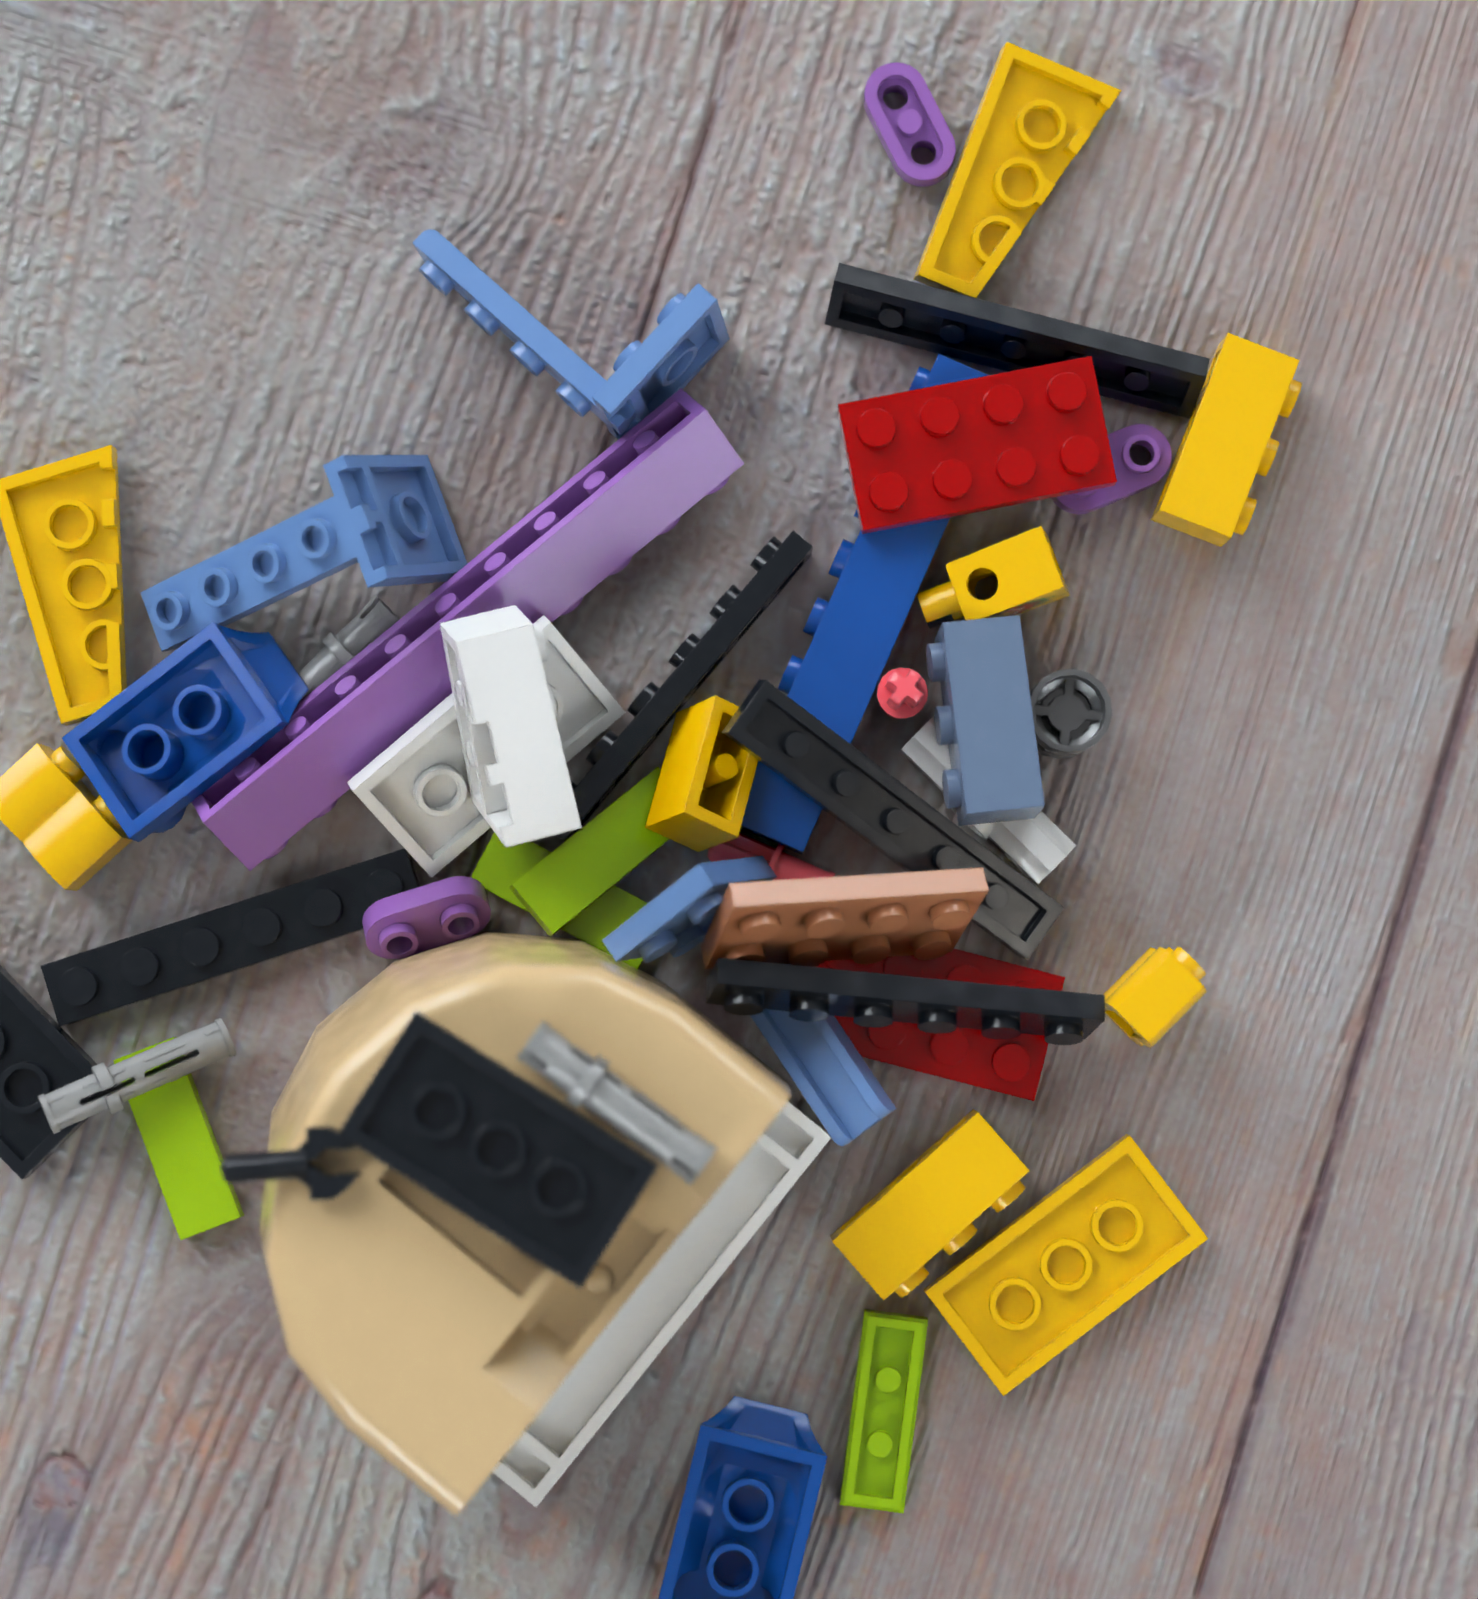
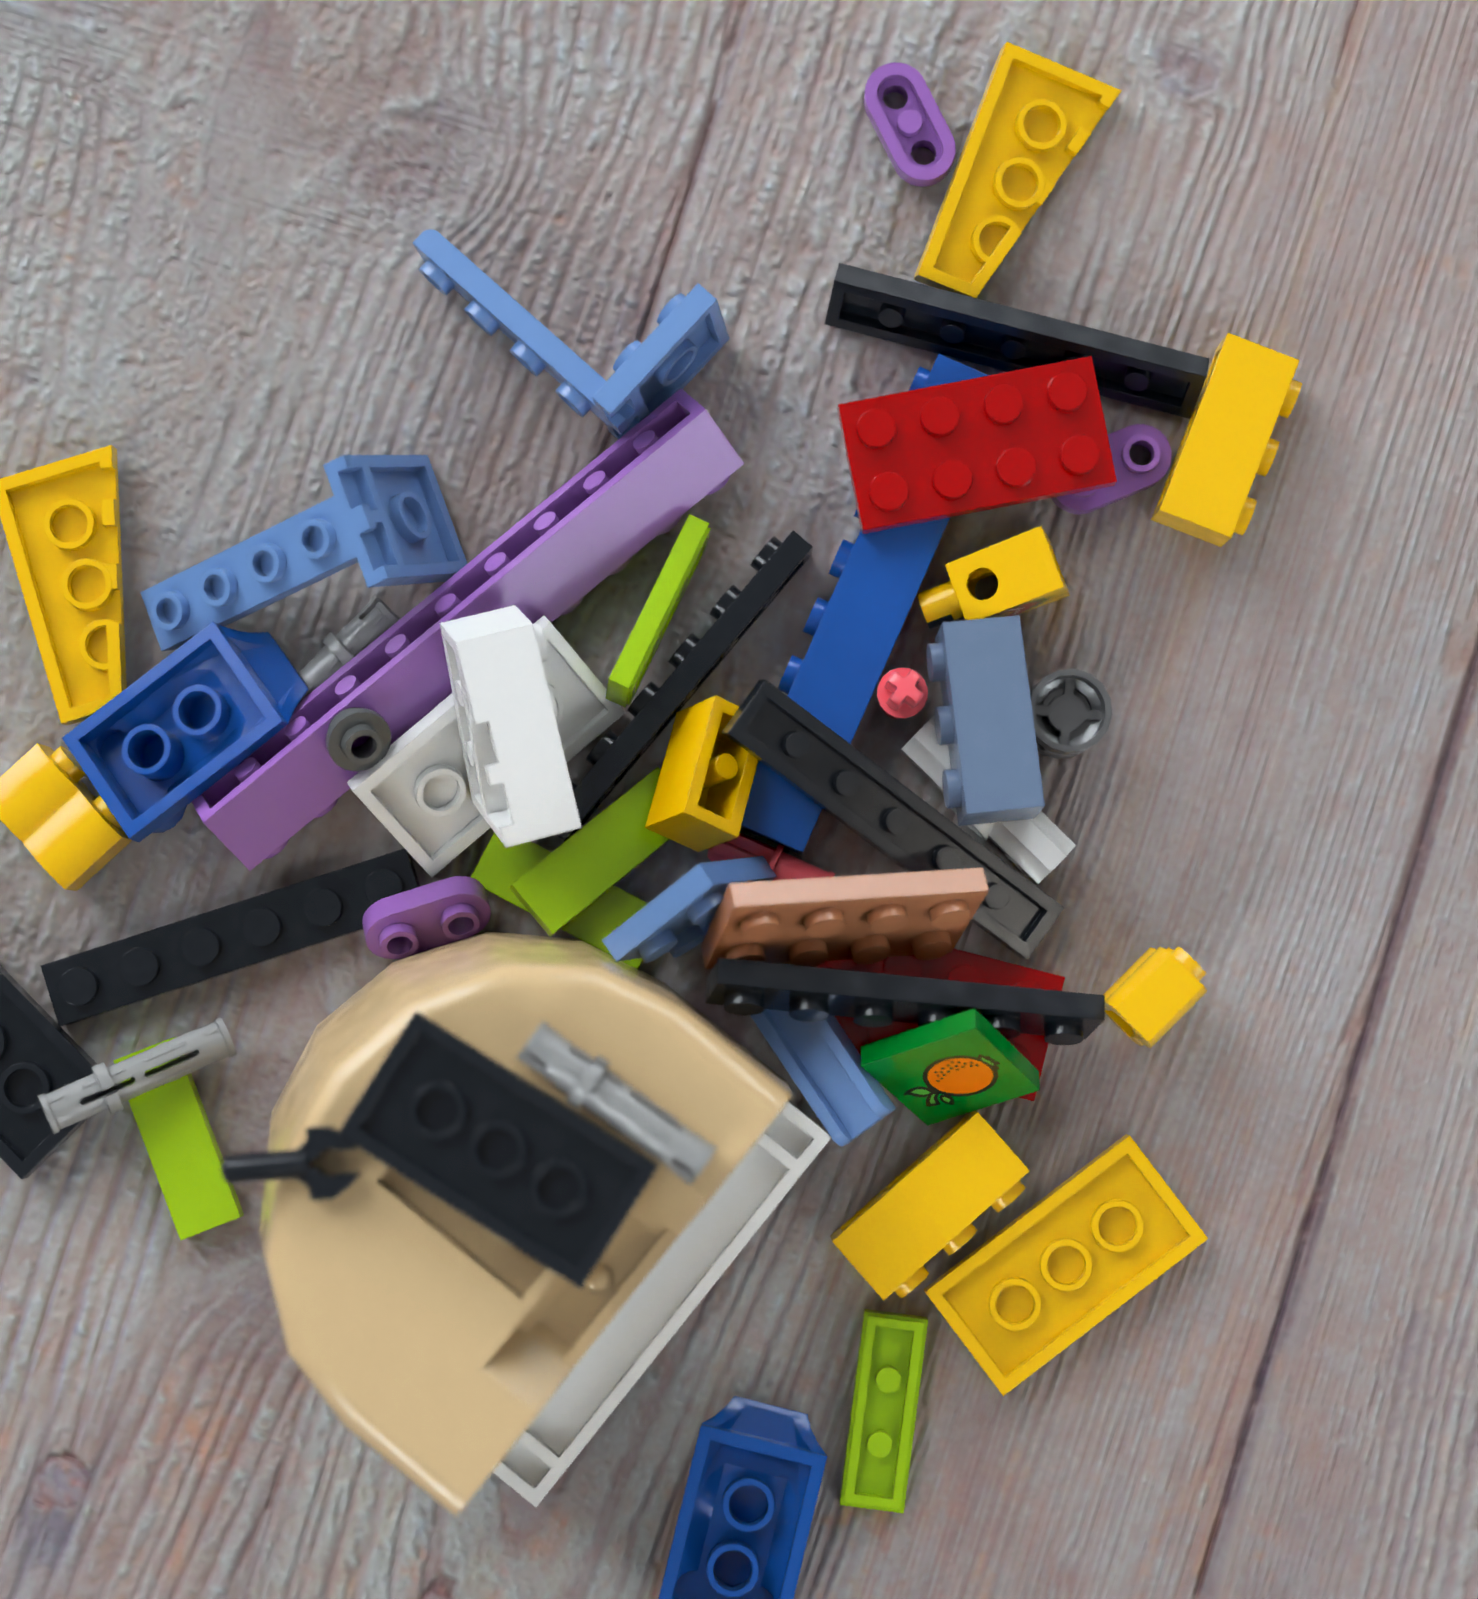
(349, 726): none -> dark grey plate
(658, 611): none -> lime tile
(950, 1067): none -> green tile

